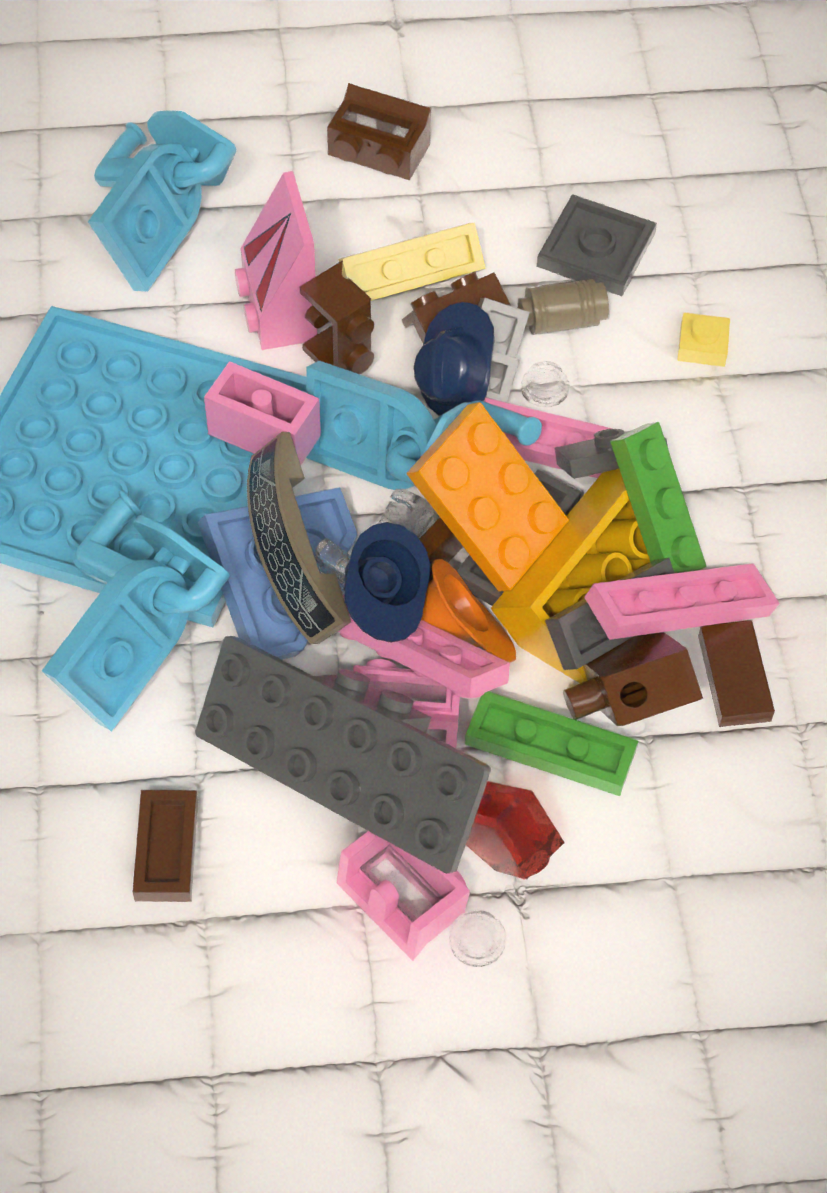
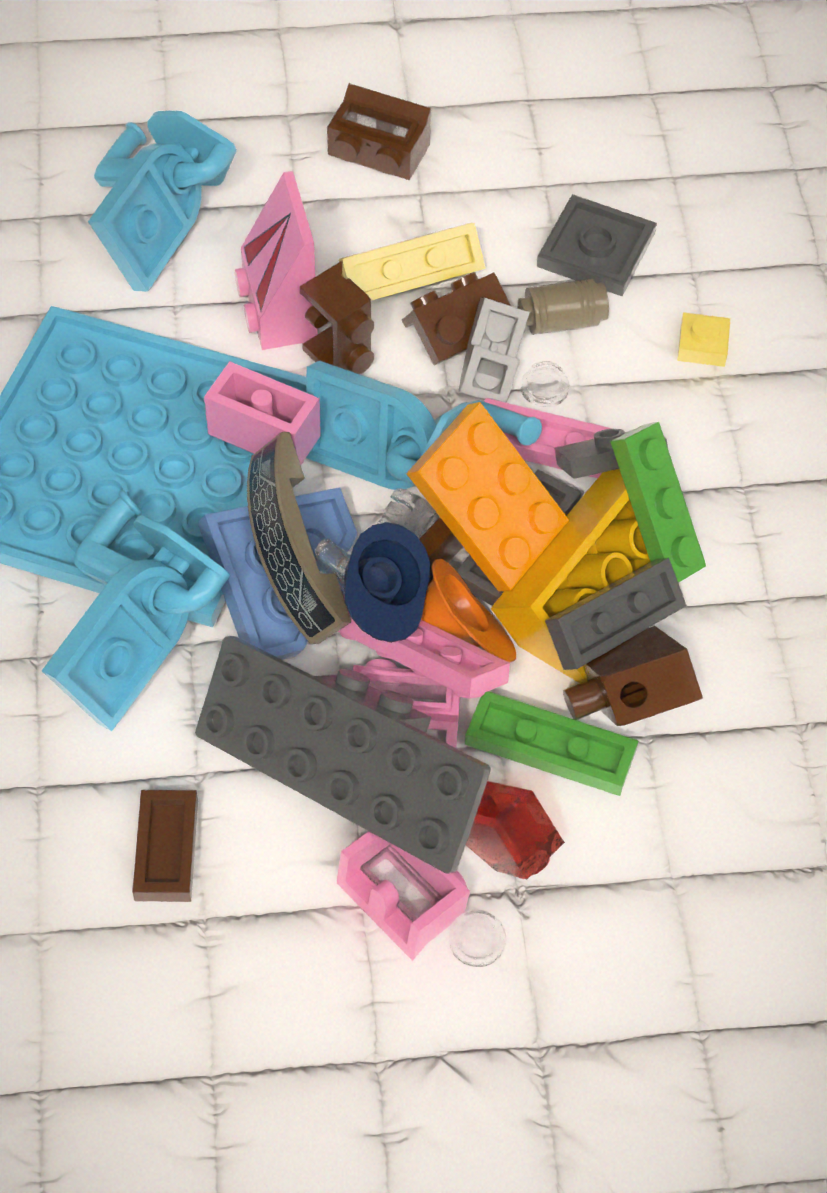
(455, 357): dark blue piece -> none
(680, 600): bright pink plate -> none
(736, 674): reddish brown tile -> none

